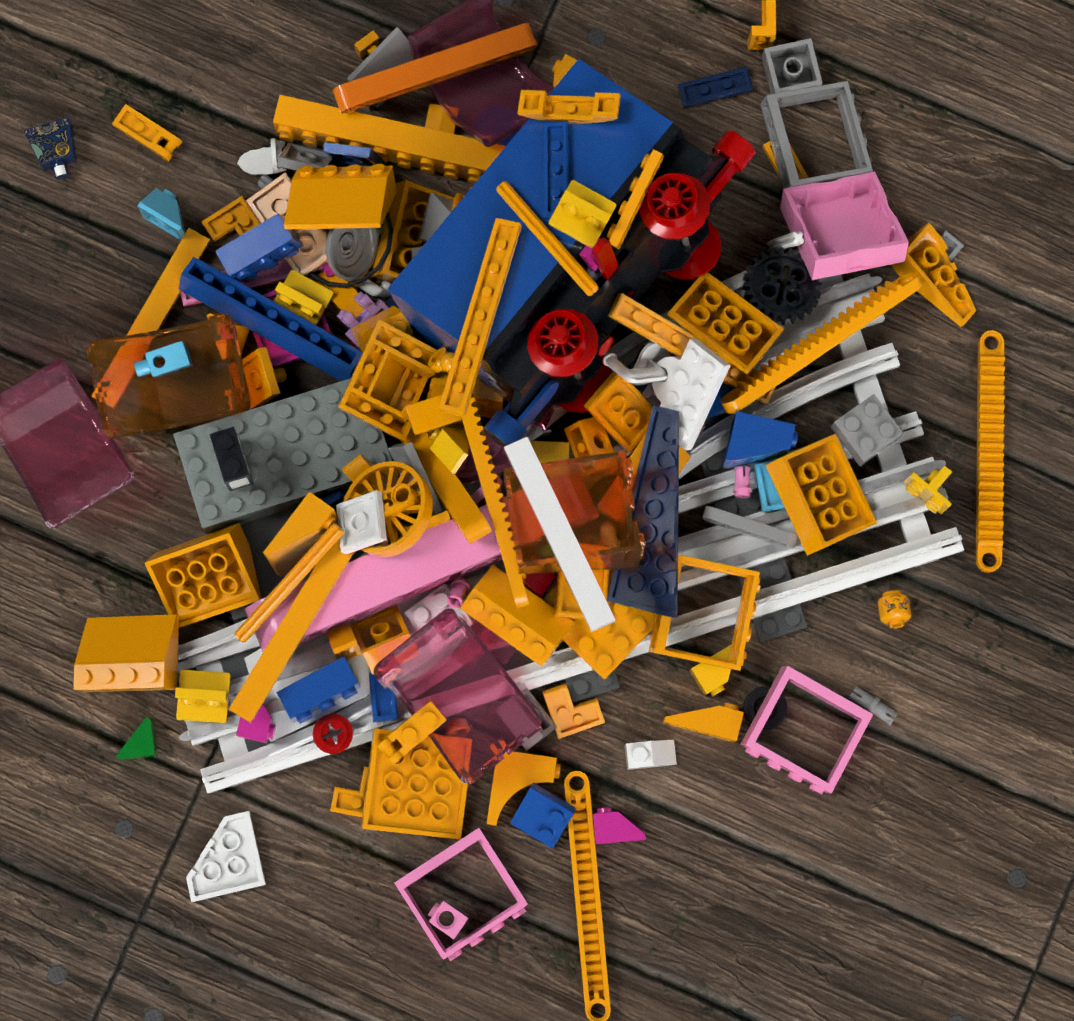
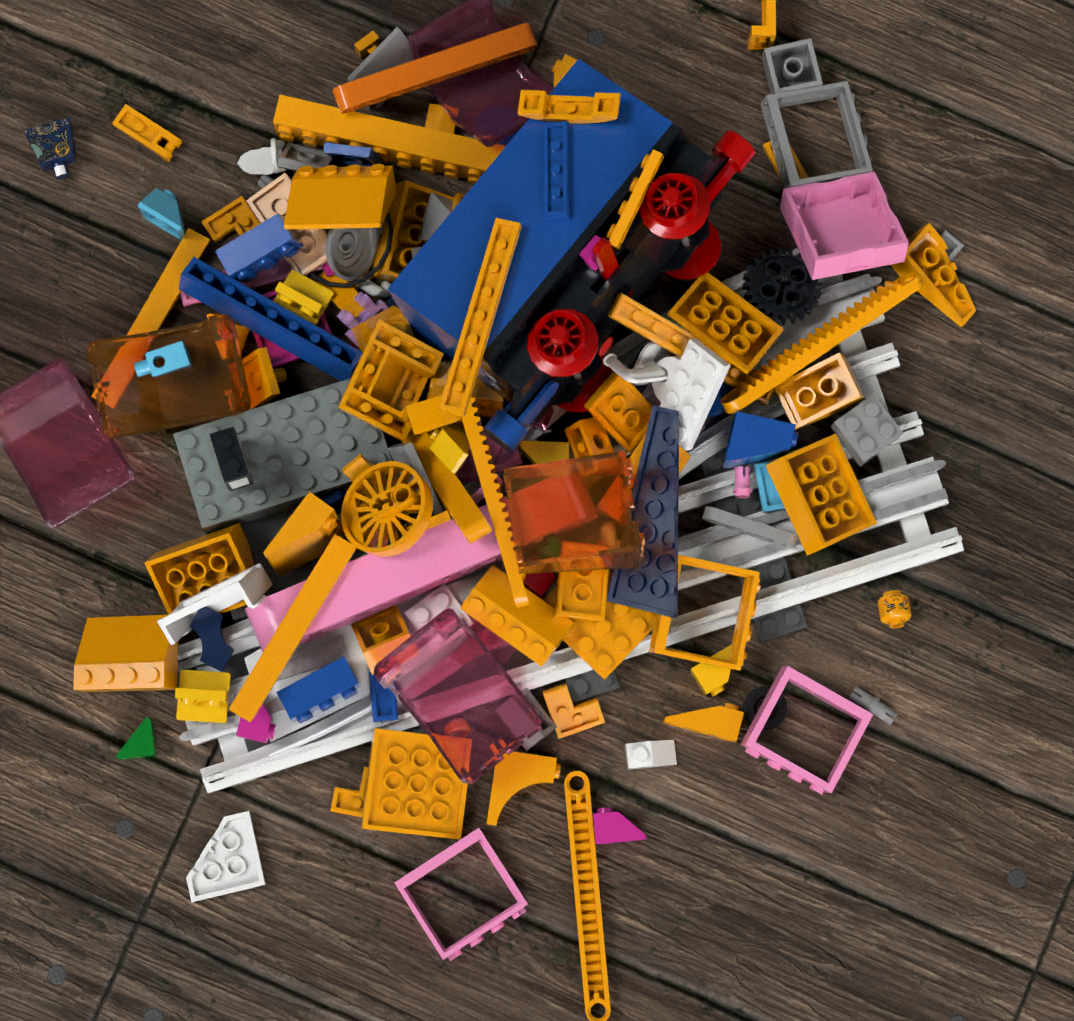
(214, 648): none -> dark blue tile
(245, 586): none -> white piece
(289, 582): light orange axle -> none
(322, 728): red gear -> none
(343, 642): light orange slope -> none
(361, 522): white tile -> none
(412, 731): light orange plate -> none
(441, 360): light orange plate -> none
(455, 927): bright pink brick -> none
(459, 589): bright pink pin -> none
(543, 815): blue plate -> none
(547, 238): light orange axle -> none
(559, 534): white tile -> none
(582, 214): yellow bracket -> none
(715, 87): dark blue tile -> none
(786, 241): white axle -> none
(819, 391): none -> light orange slope
(928, 488): yellow bracket -> none
(990, 451): light orange gear -> none

